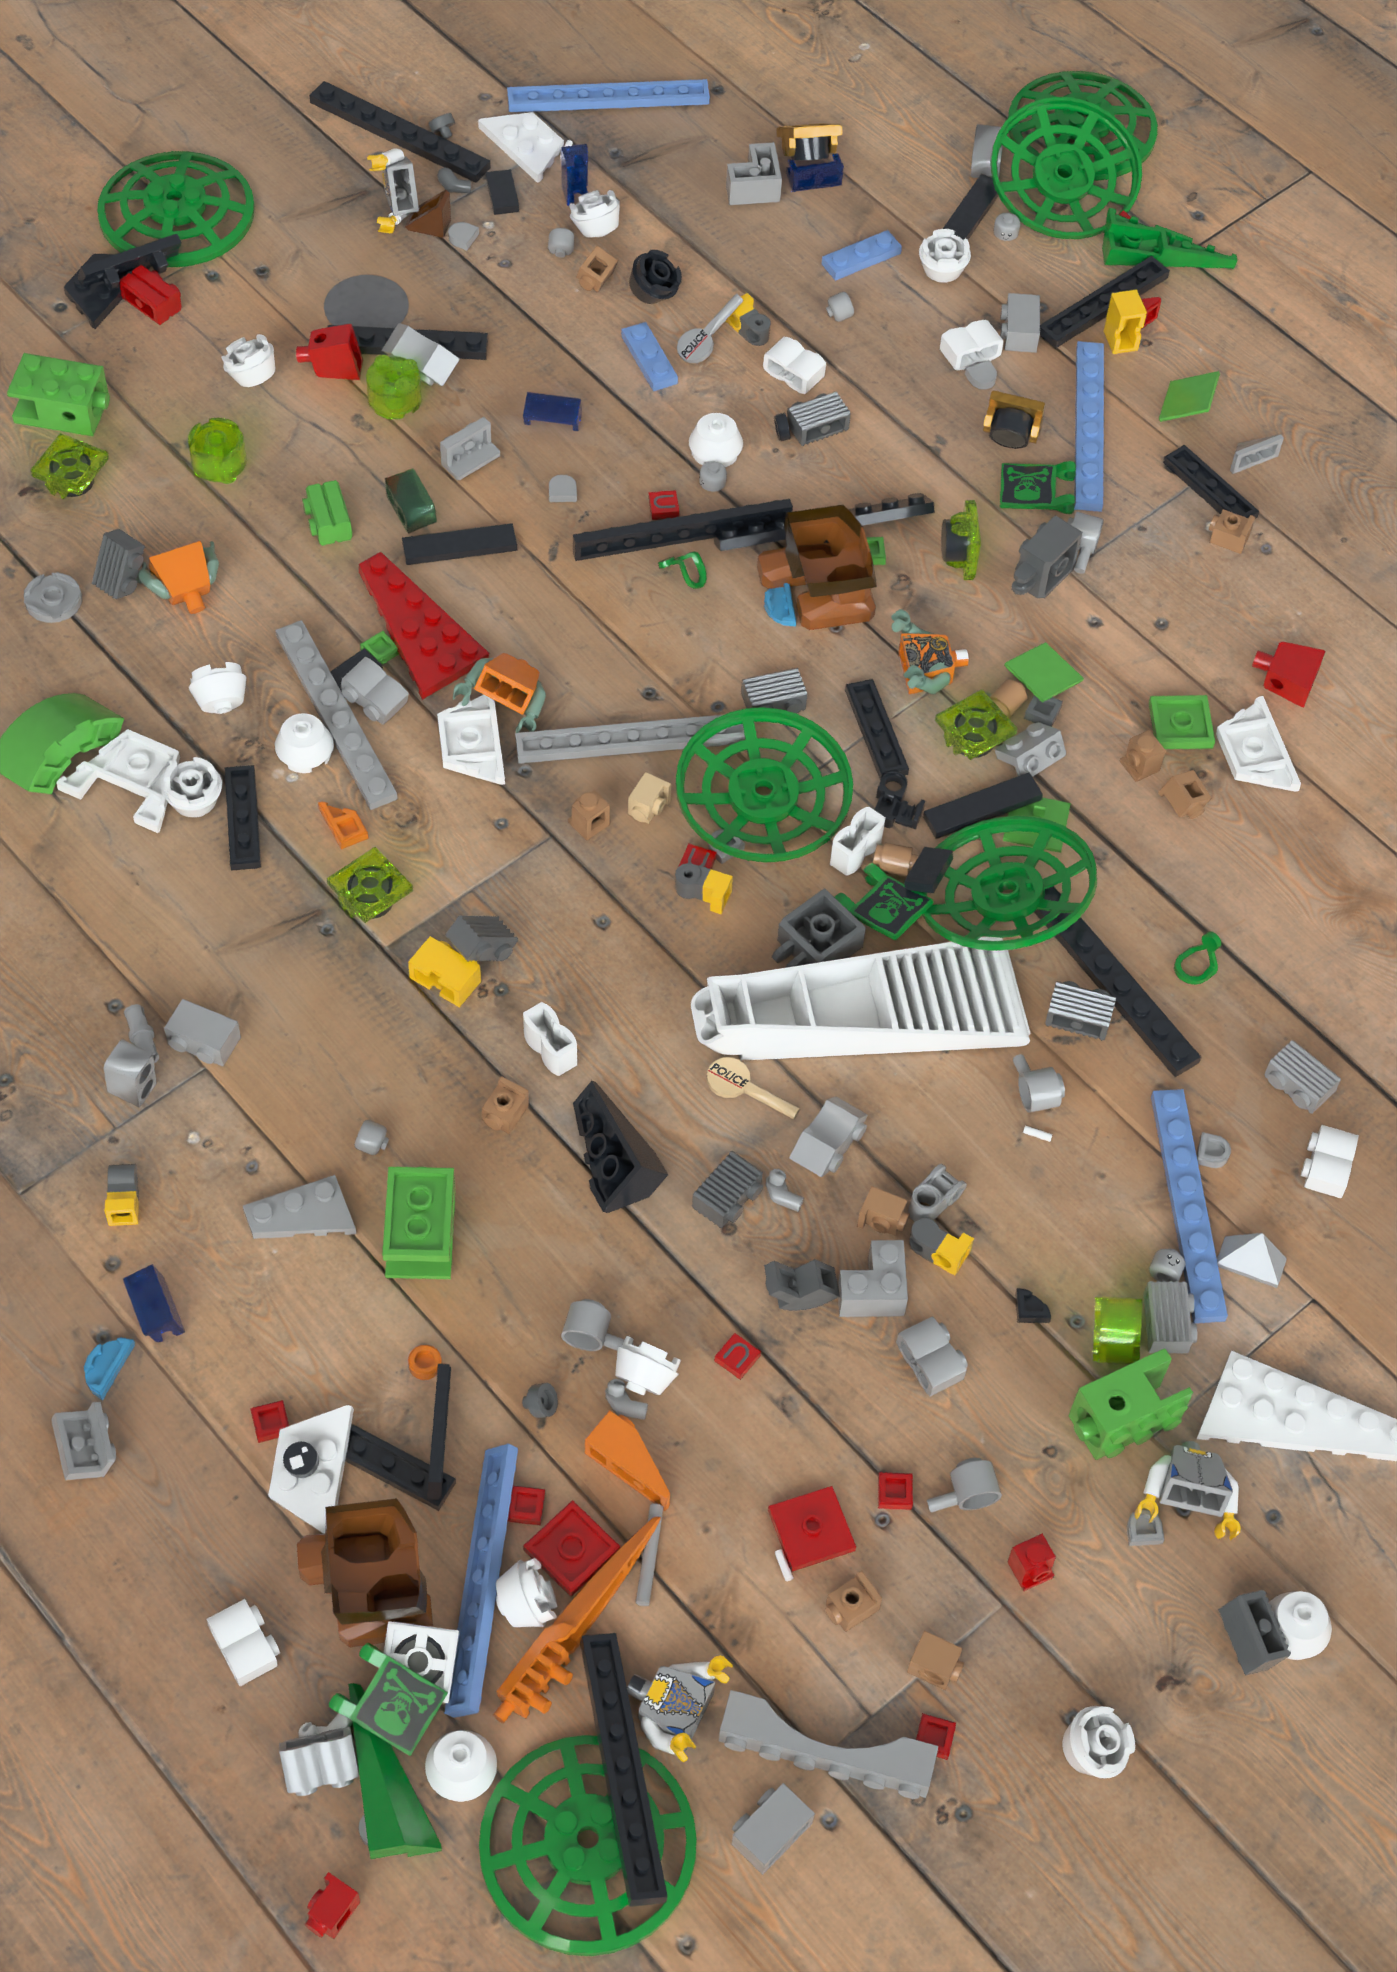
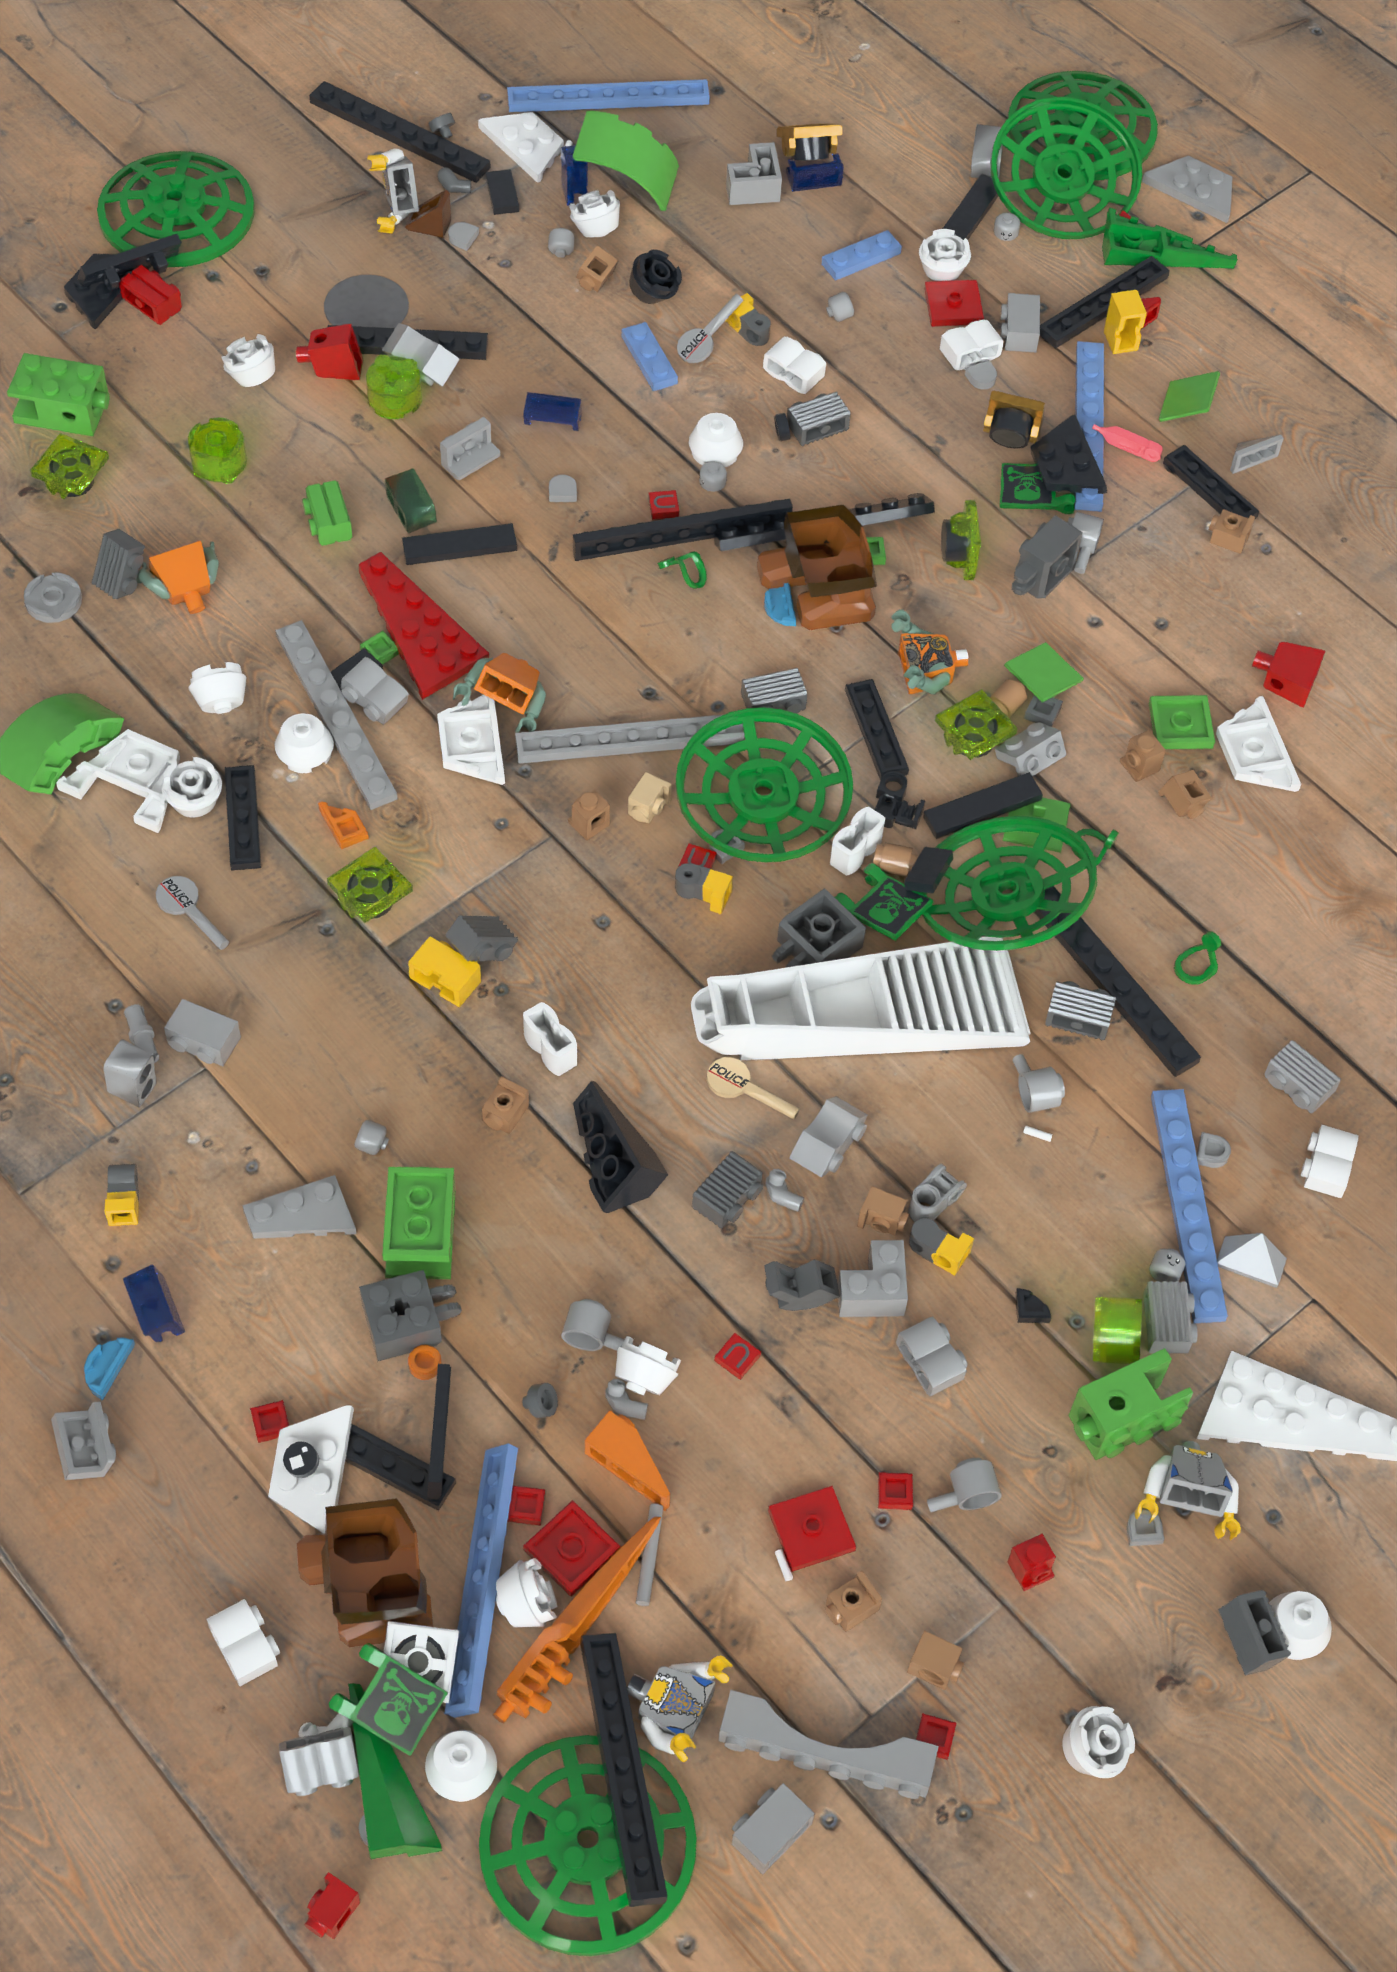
(179, 896): none -> light grey piece
(413, 1299): none -> dark grey hinge
(629, 151): none -> bright green panel
(953, 302): none -> red plate
(1067, 460): none -> black wing
(1108, 841): none -> green piece
(1131, 442): none -> coral piece
(1194, 185): none -> light grey wing

